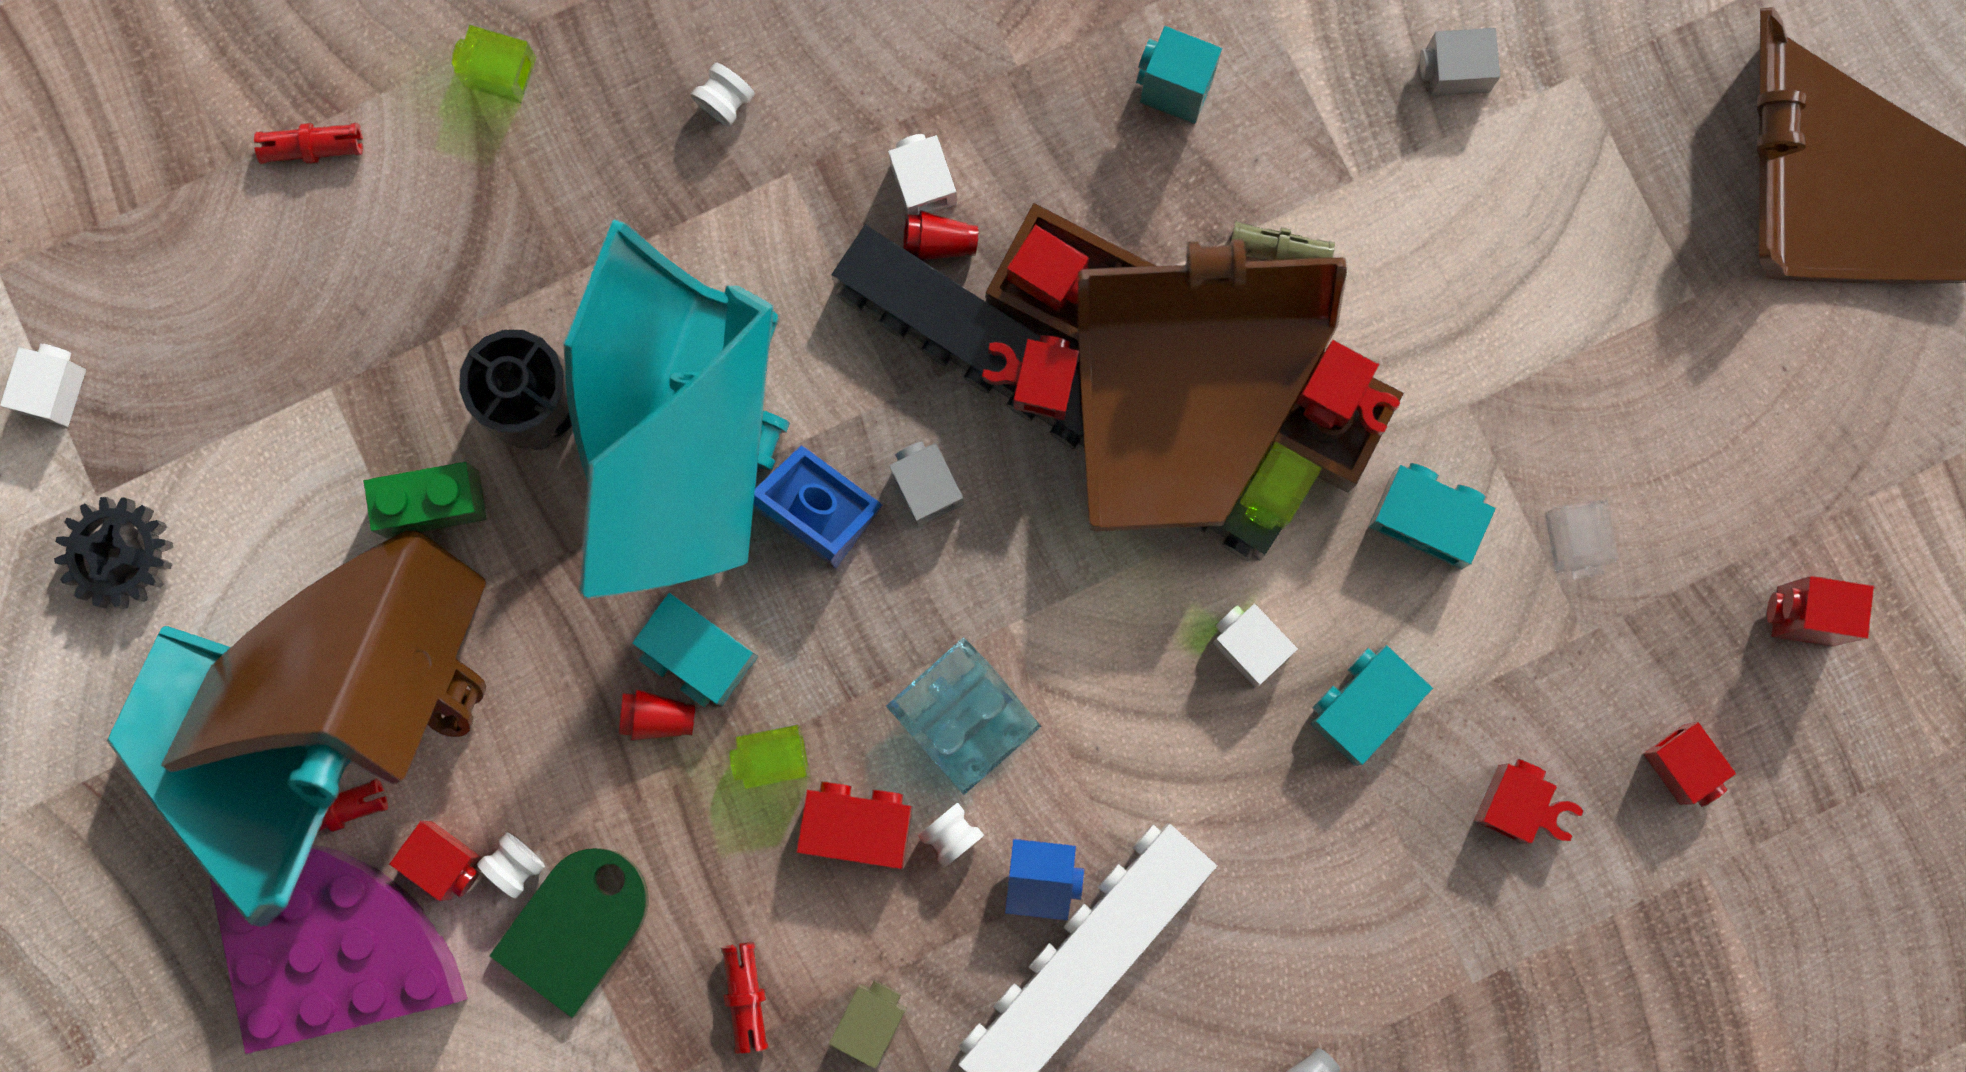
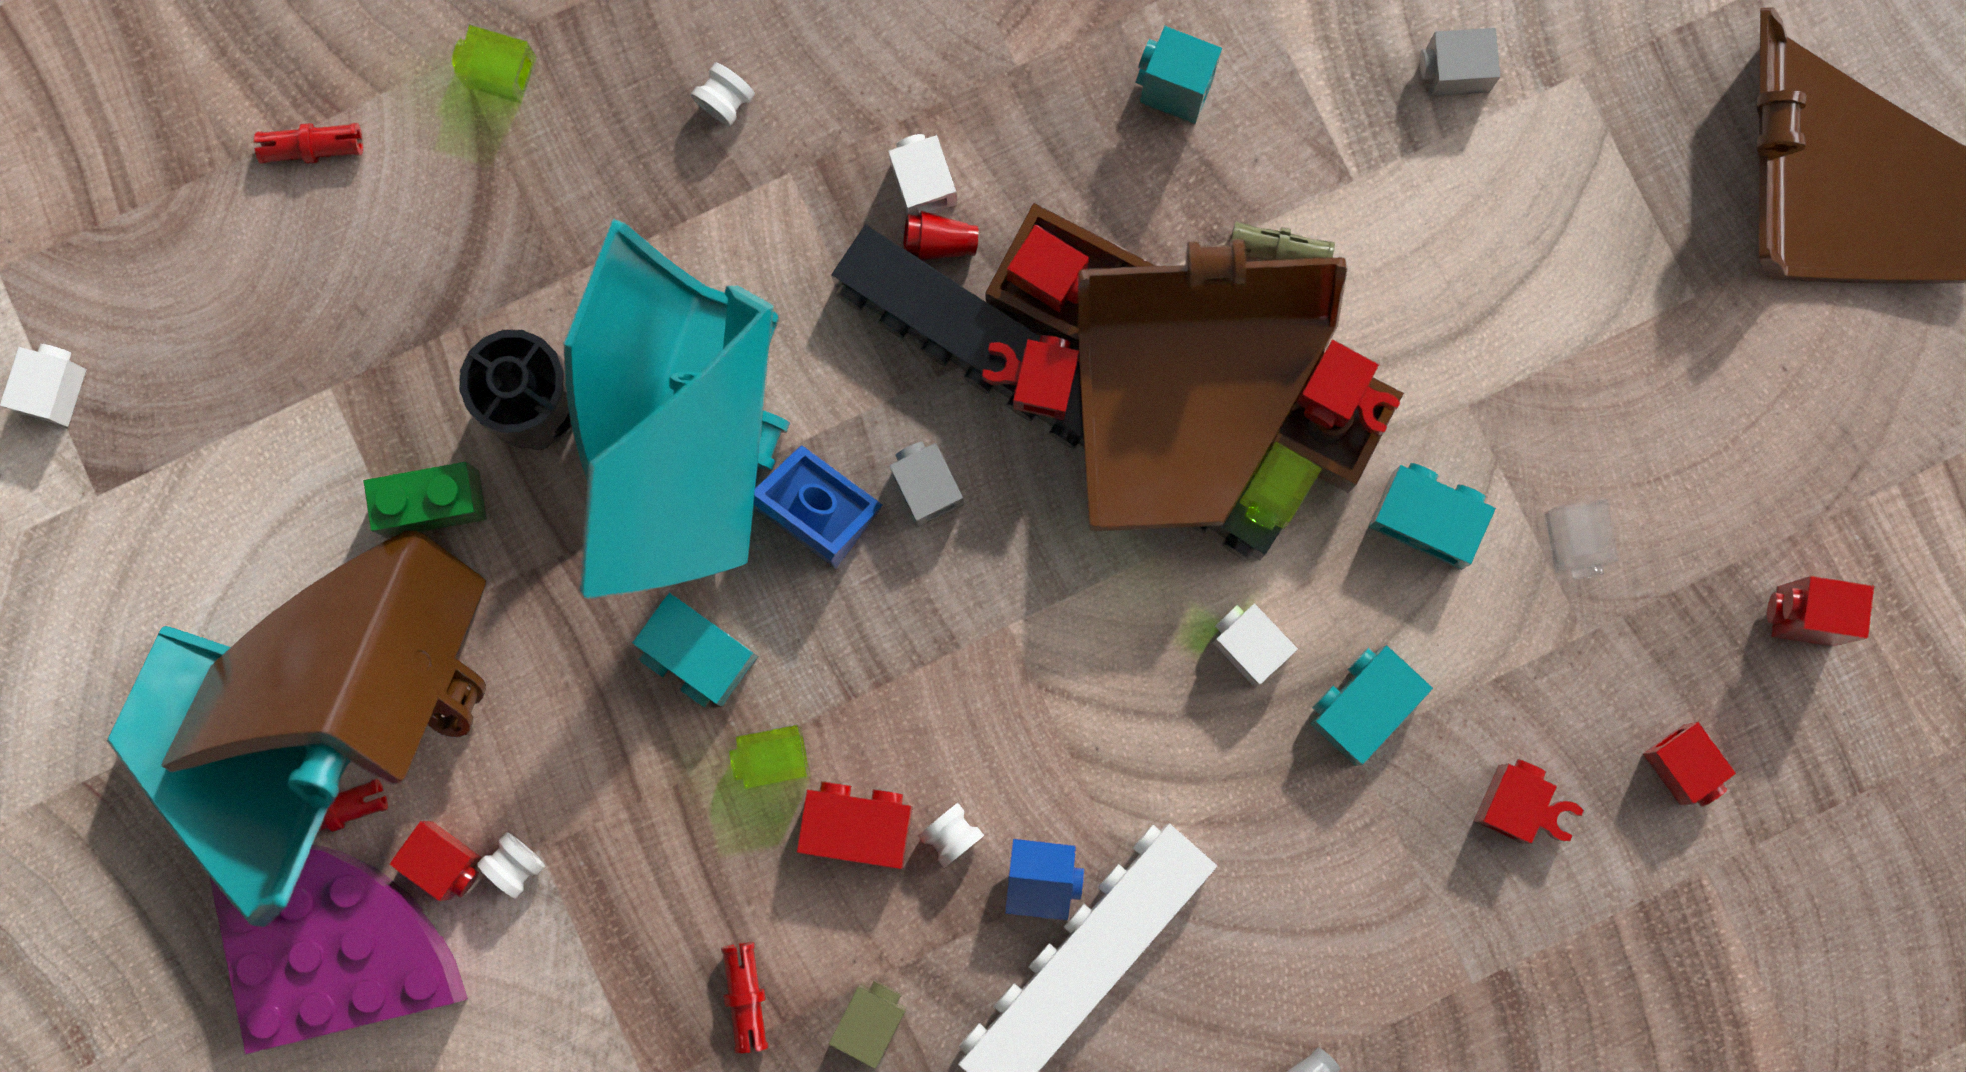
(107, 574): black gear -> none
(573, 929): dark green tile -> none
(654, 716): red cone -> none
(963, 715): clear light blue slope -> none

